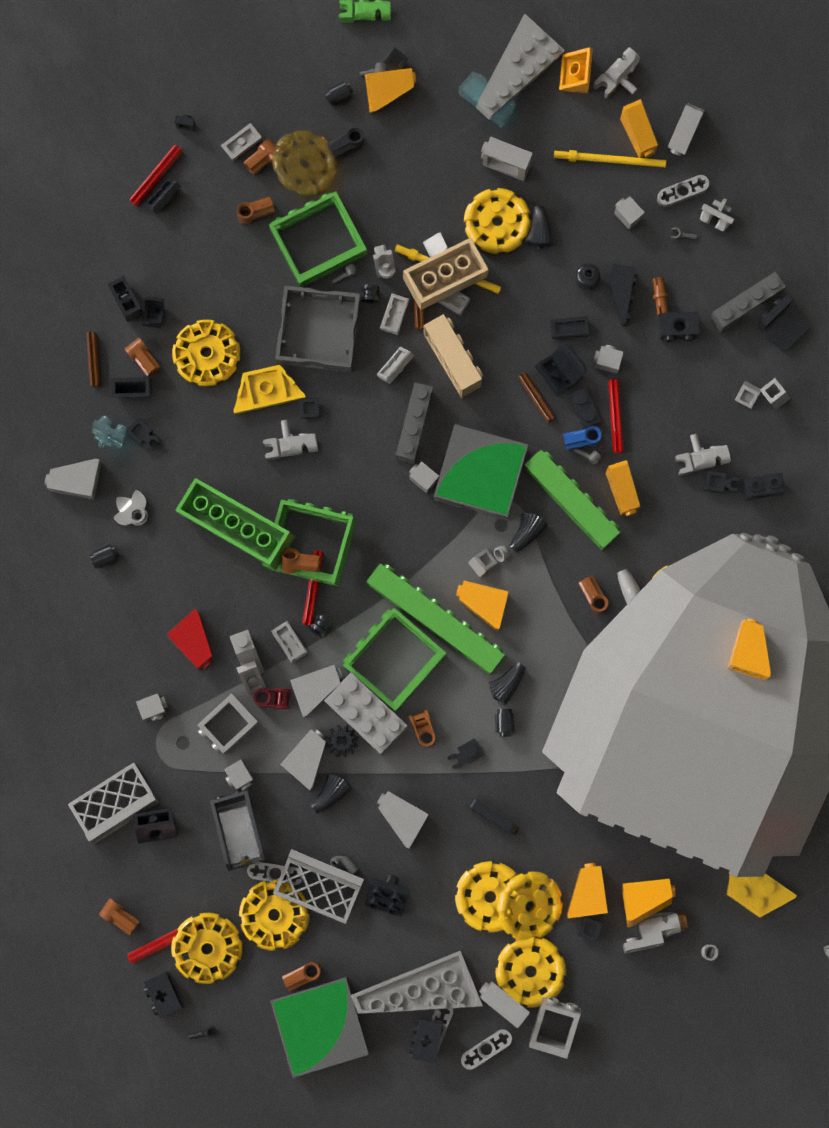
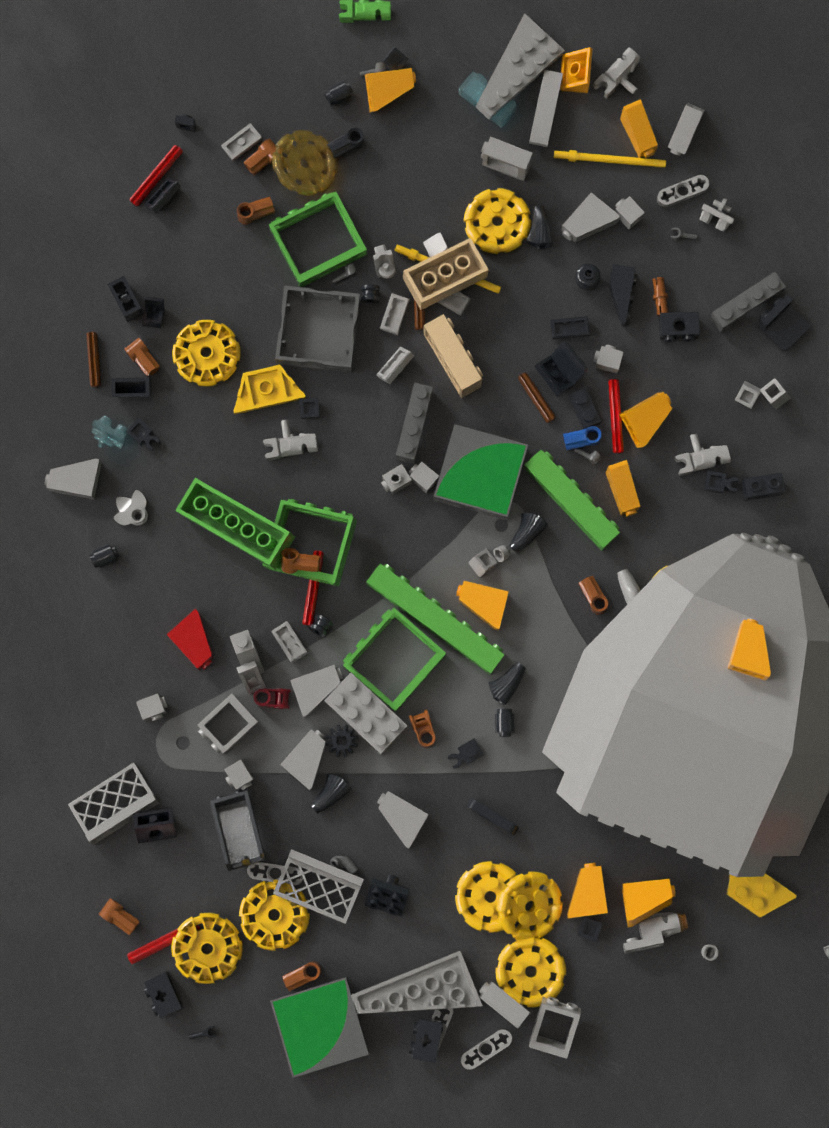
(396, 479): none -> light grey brick
(545, 108): none -> light grey slope
(589, 219): none -> light grey slope
(646, 418): none -> light orange slope

